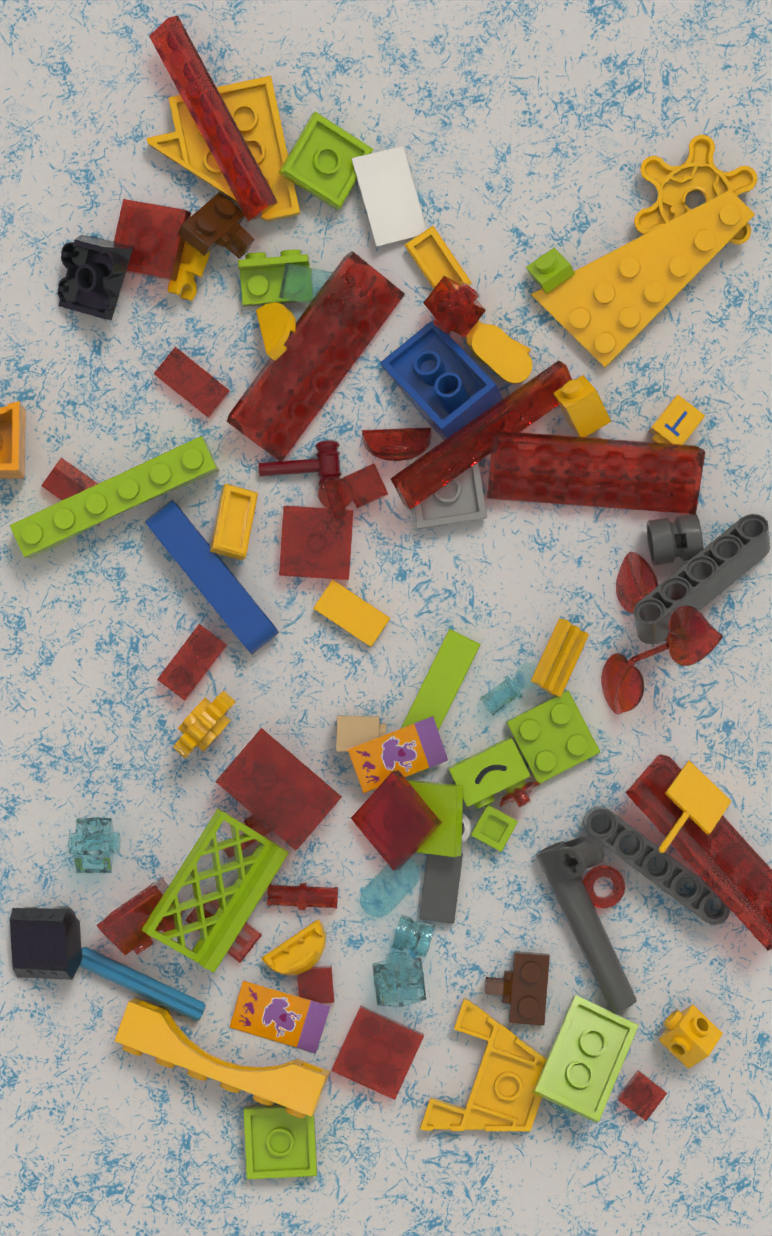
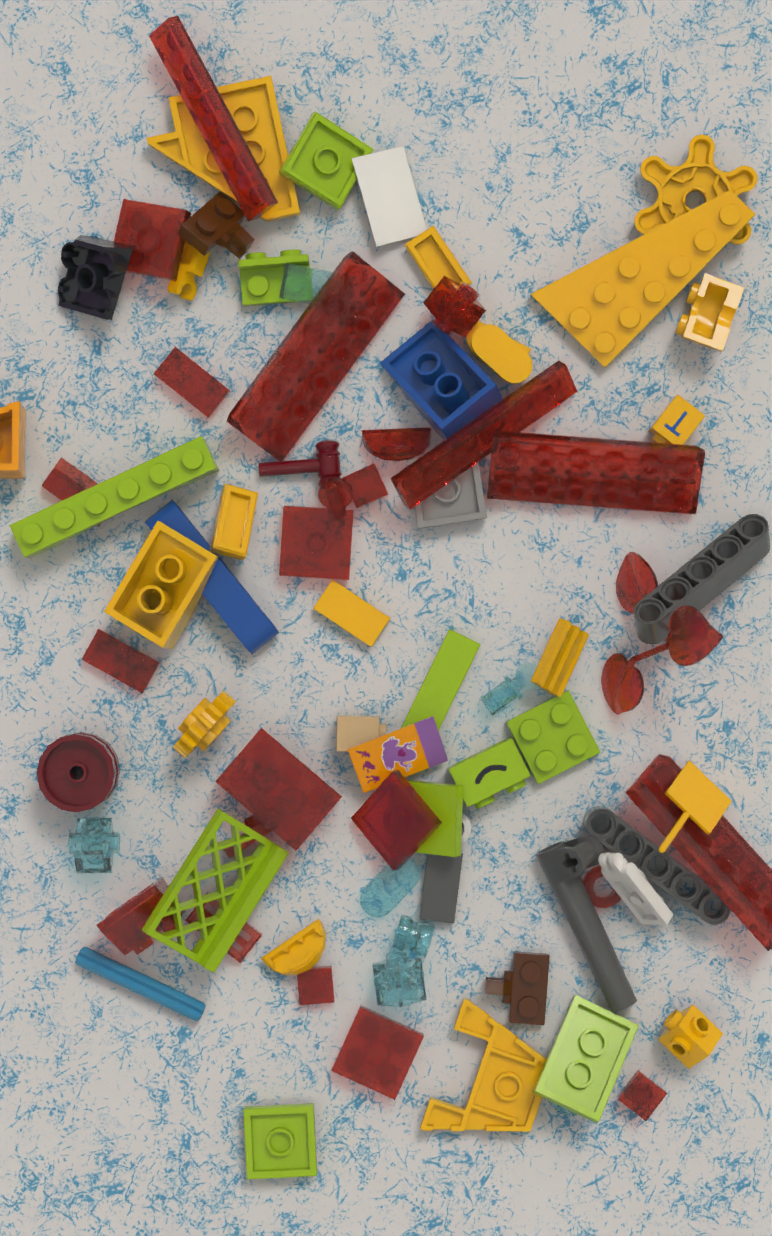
(45, 942): black slope -> none
(59, 781): none -> dark red wheel
(120, 661): none -> clear red tile
(154, 1032): yellow arch -> none
(162, 586): none -> yellow slope
(192, 662): clear red plate -> none
(275, 326): yellow tile -> none
(279, 1016): sticker -> none
(302, 896): clear red pin -> none
(494, 827): lime plate -> none
(519, 795): clear red plant -> none
(550, 270): lime plate -> none
(582, 406): yellow brick -> none
(634, 889): none -> white hinge
(662, 539): dark grey wheel -> none
(710, 312): none -> yellow cylinder

